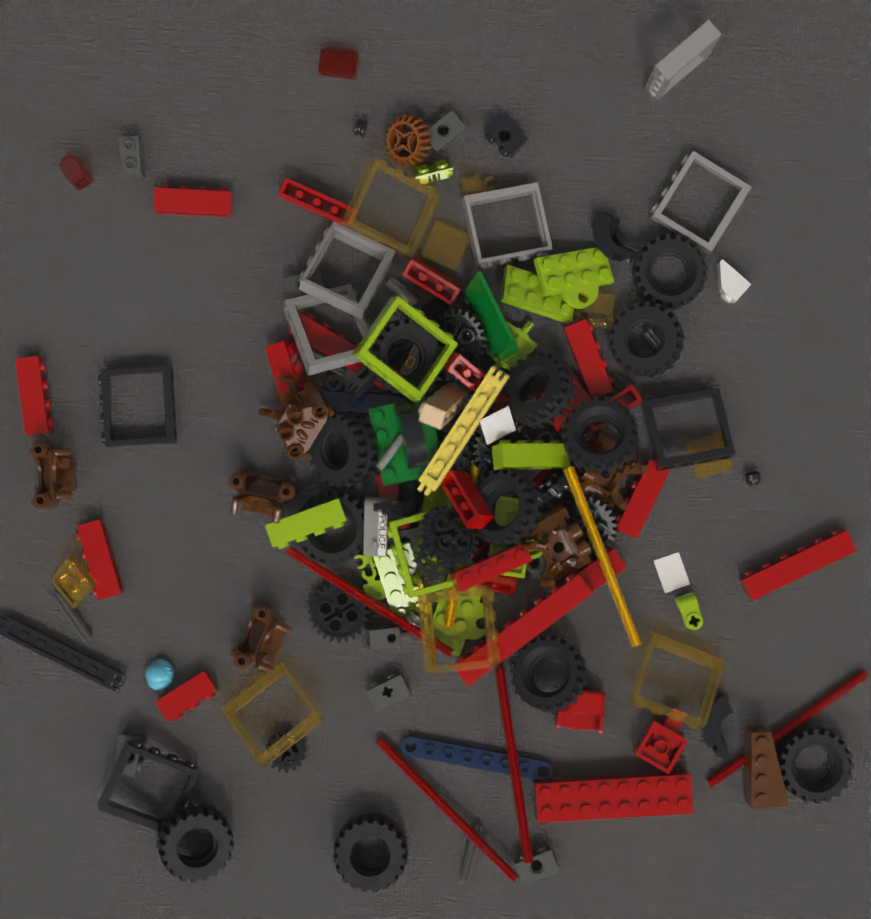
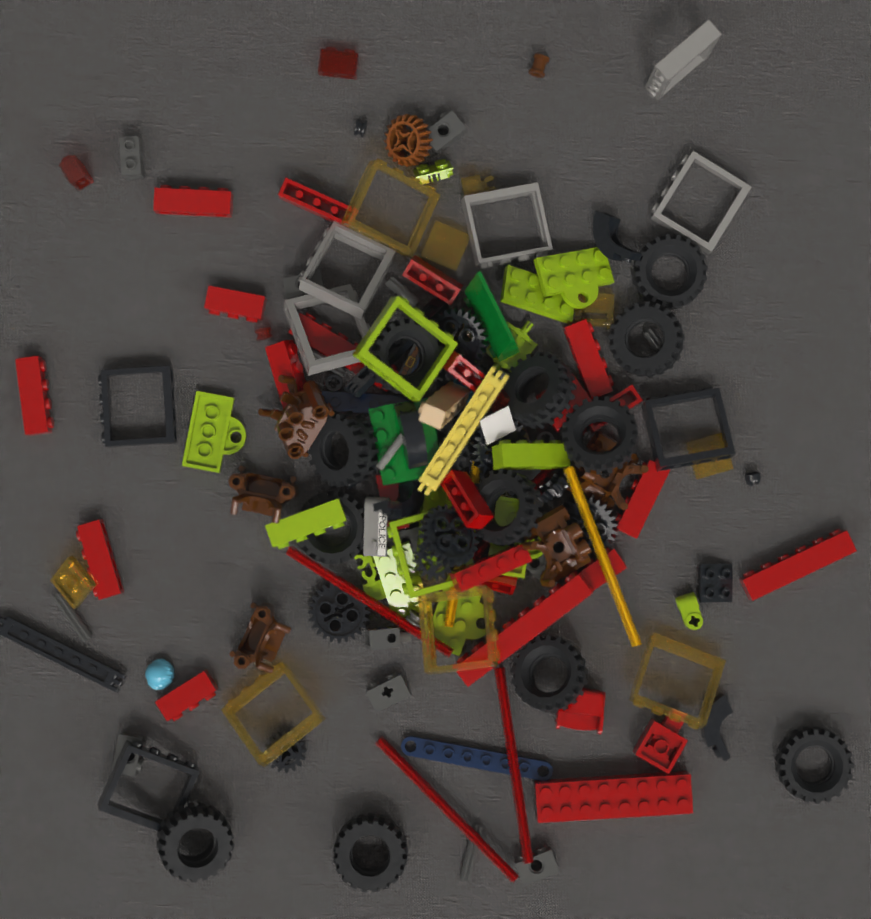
(55, 475): reddish brown piece -> none
(211, 432): none -> lime plate
(235, 304): none -> red brick
(263, 333): none -> clear red bush
(500, 125): black brick -> none
(539, 65): none -> reddish brown bush
(671, 572): white sticker -> none
(715, 583): none -> black hinge
(730, 282): white slope -> none
(762, 771): reddish brown wedge -> none
(791, 725): red axle -> none

